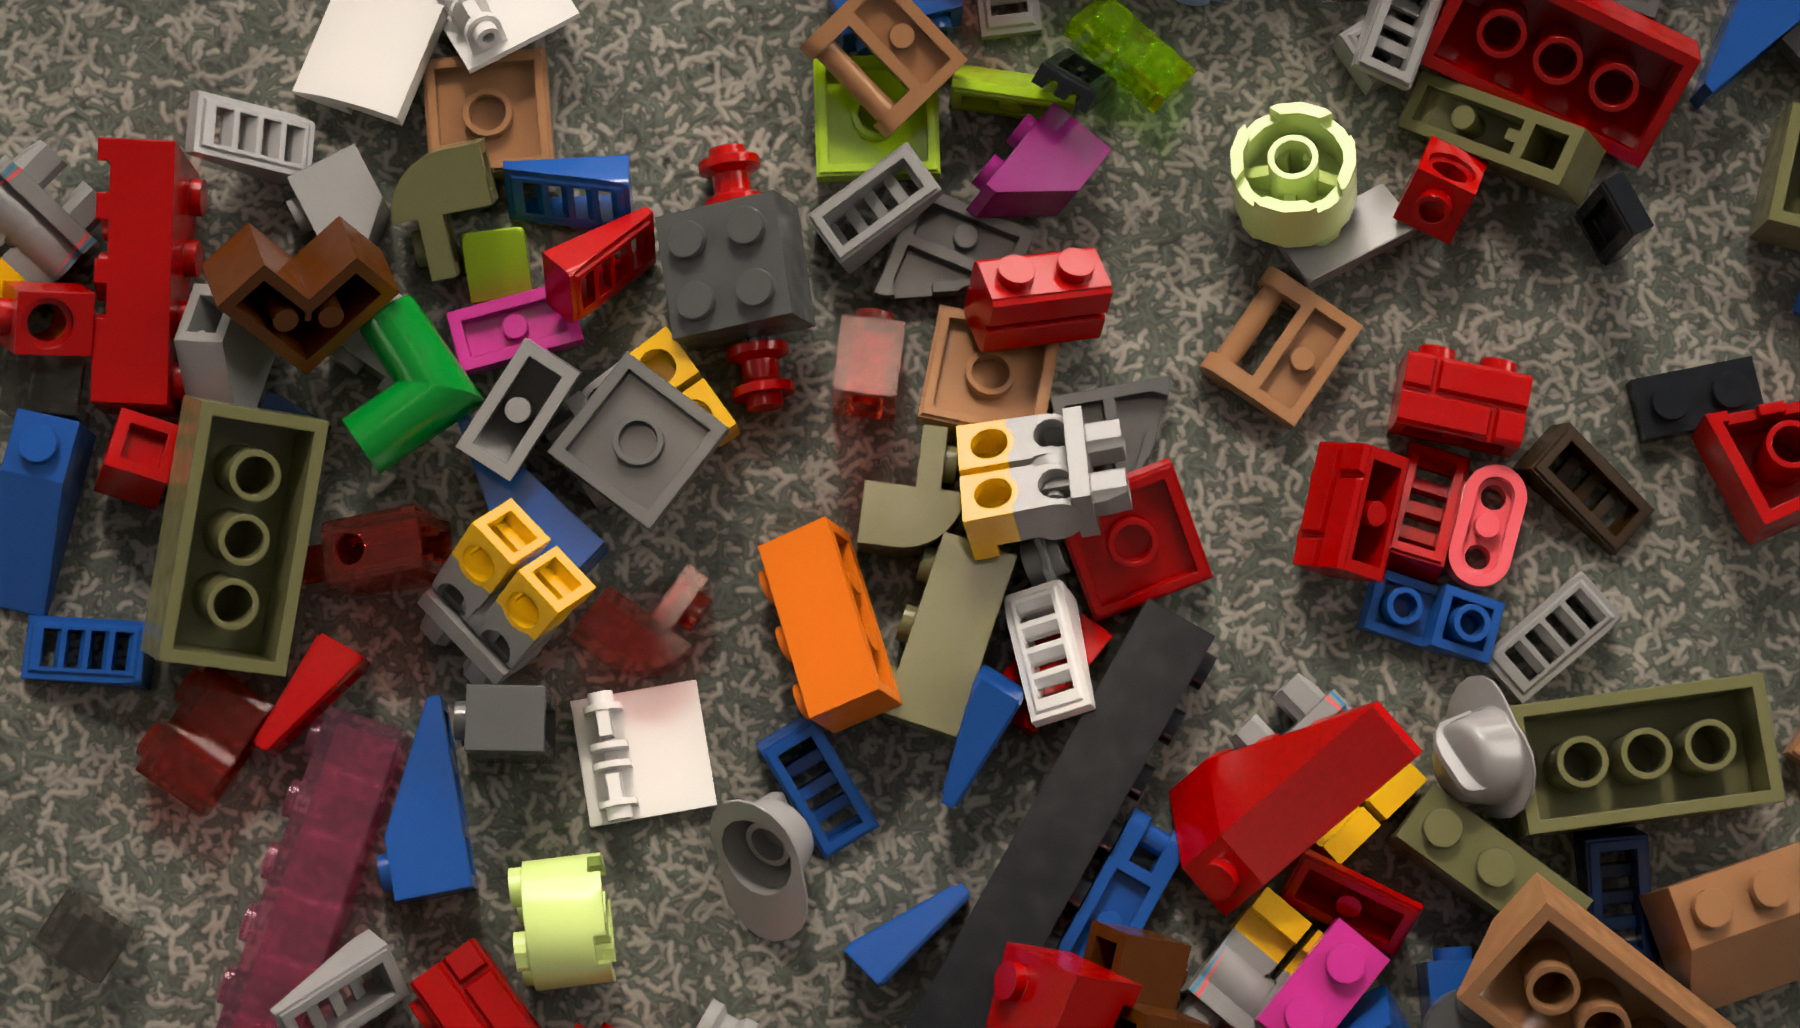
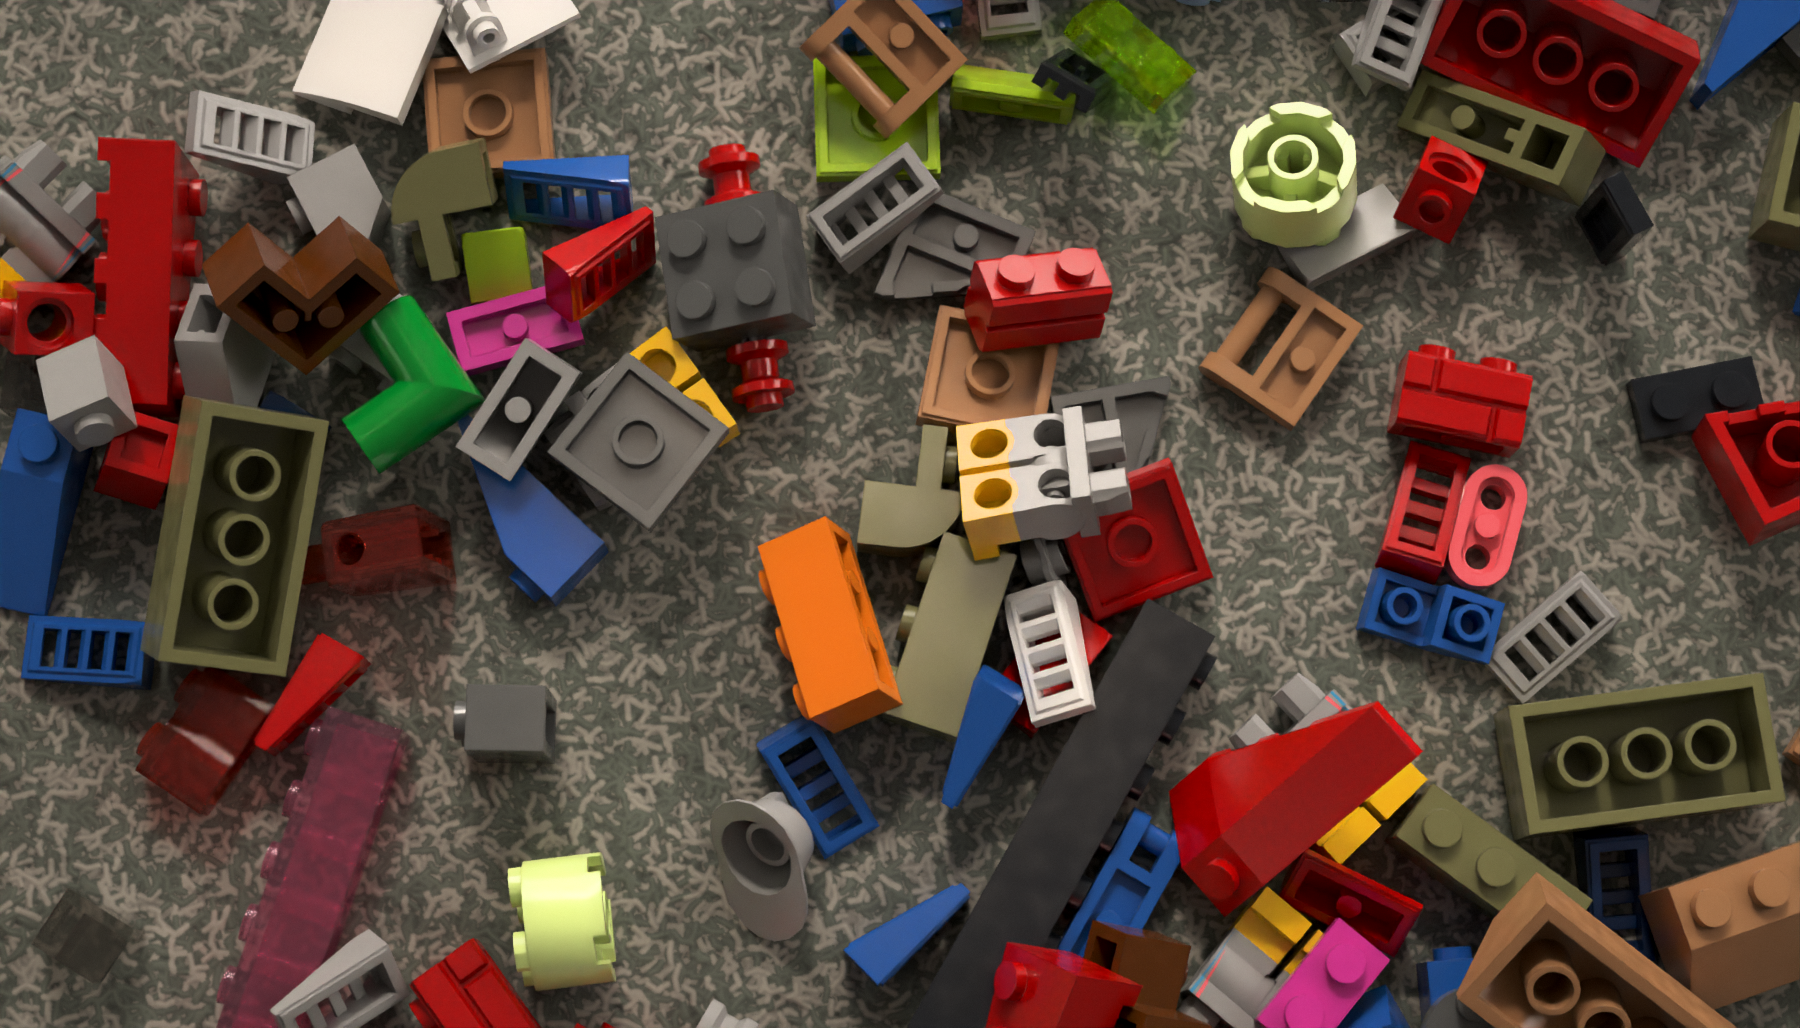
(86, 393): none -> light grey brick
(428, 825): blue slope -> none
(498, 602): hips -> none
(640, 642): clear red brick -> none
(643, 753): white hinge -> none
(868, 365): clear red brick -> none
(1043, 171): magenta slope -> none
(1351, 511): red brick -> none
(1483, 752): light grey piece -> none
(1552, 488): dark brown slope -> none

